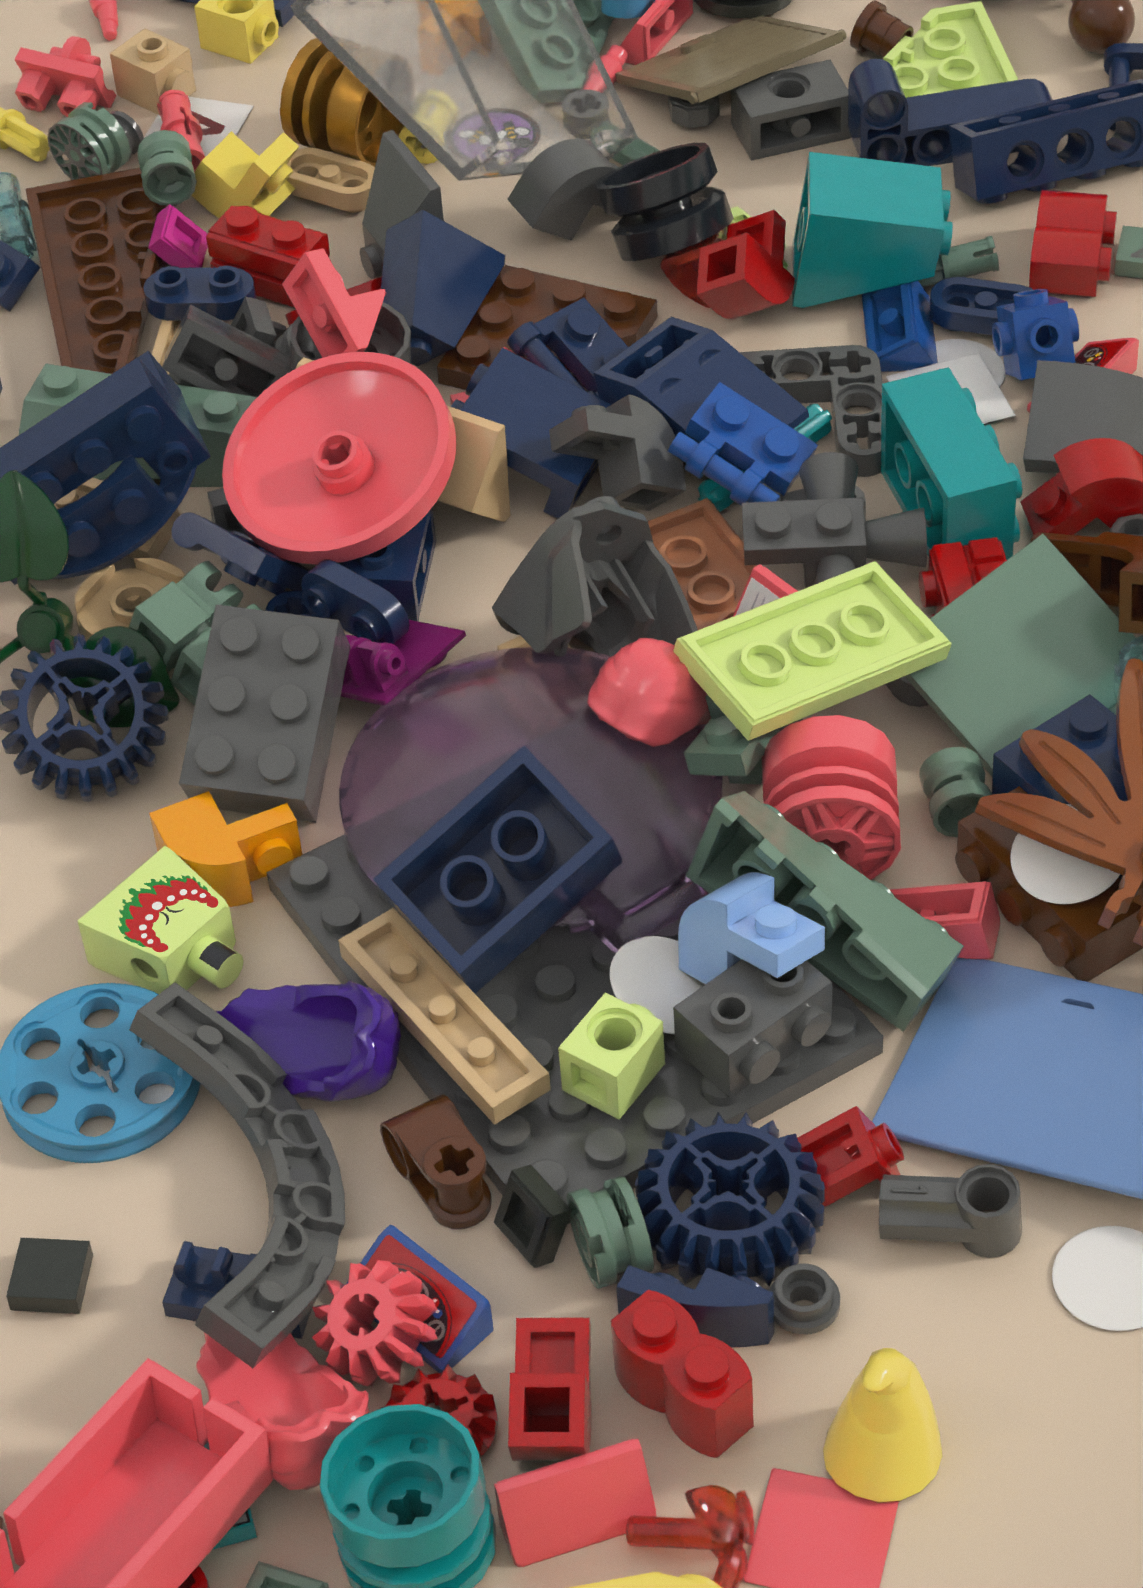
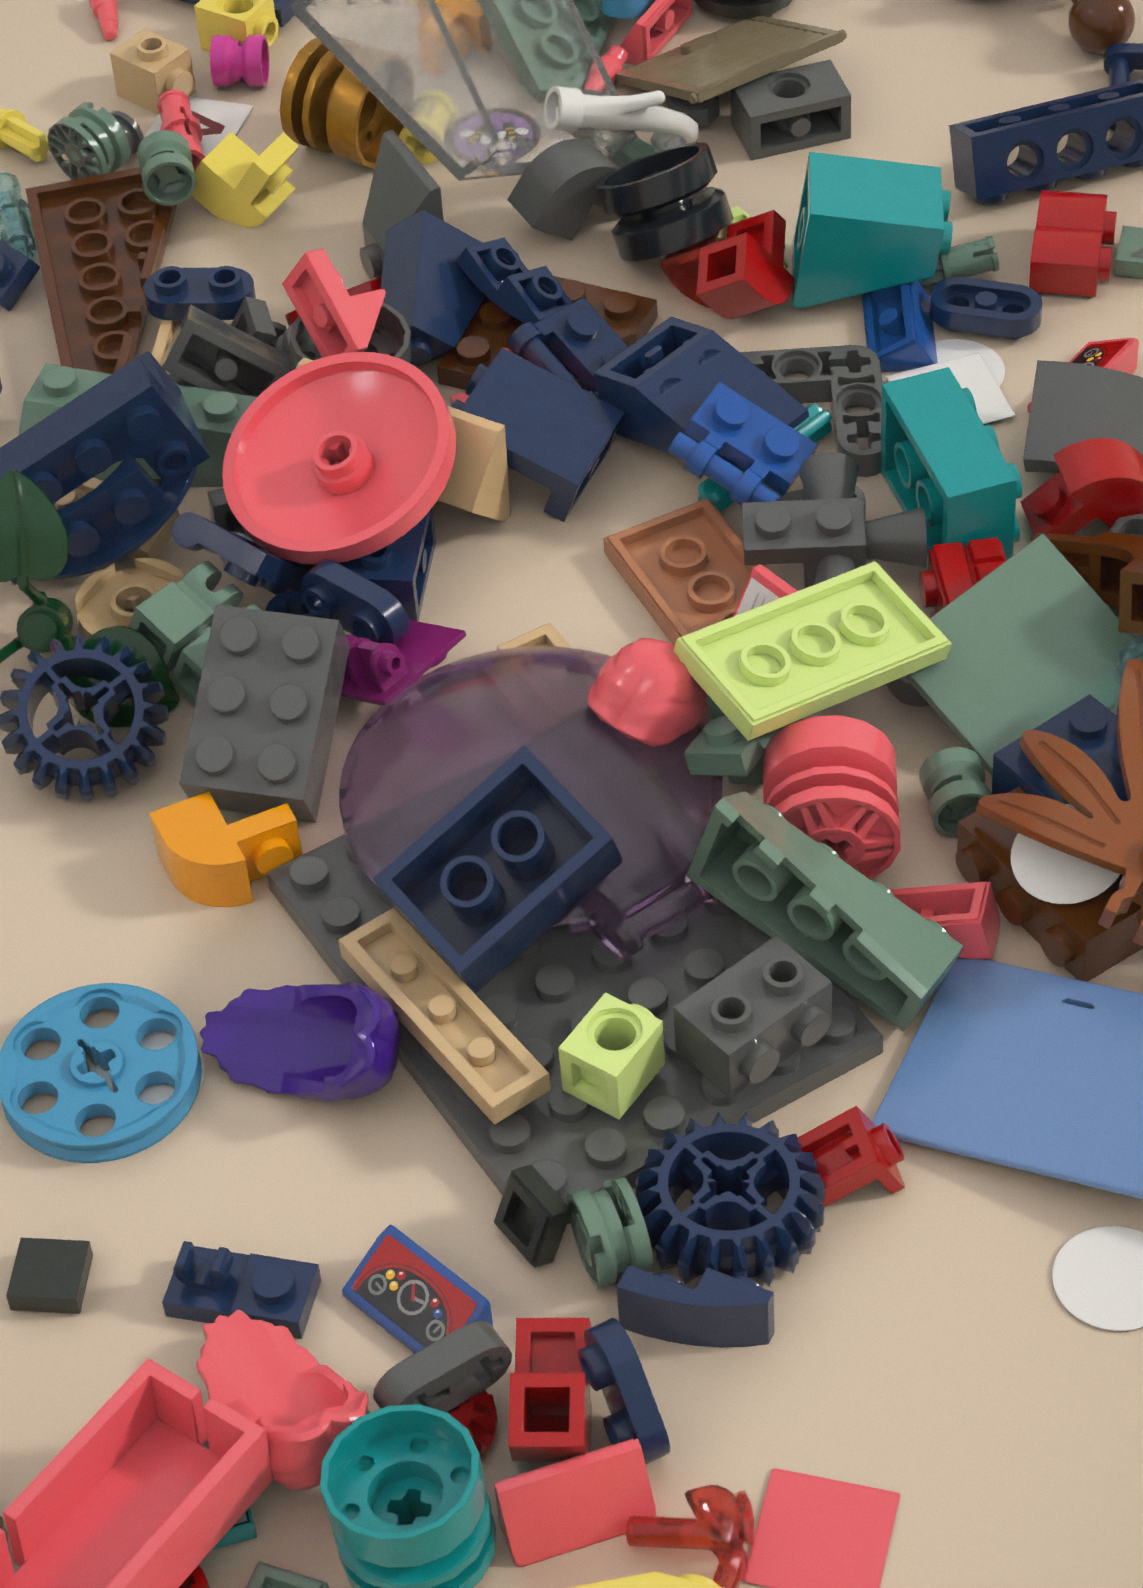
(65, 73): coral hips -> none
(162, 929): yellowish green torso -> none
(178, 239): dark pink tile -> none
(235, 60): none -> dark pink wheel
(262, 247): red brick -> none
(296, 1161): dark grey plate -> none
(331, 179): tan plate -> none
(395, 1303): coral gear -> none
(440, 1161): reddish brown piece -> none
(447, 1370): none -> dark grey beam
(509, 284): none -> dark blue slope
(570, 109): none -> white plant
(594, 581): dark grey piece -> none
(616, 1369): none -> dark blue plate
(630, 448): dark grey brick -> none
(649, 975): white sticker -> none
(682, 1373): red brick -> none
(746, 925): light blue brick -> none
(809, 1284): dark grey plate -> none
(878, 30): reddish brown piece -> none
(884, 1432): light yellow hat -> none
(917, 127): dark blue beam -> none
(951, 52): yellowish green plate -> none
(952, 1208): dark grey piece -> none
(1034, 330): blue brick -> none

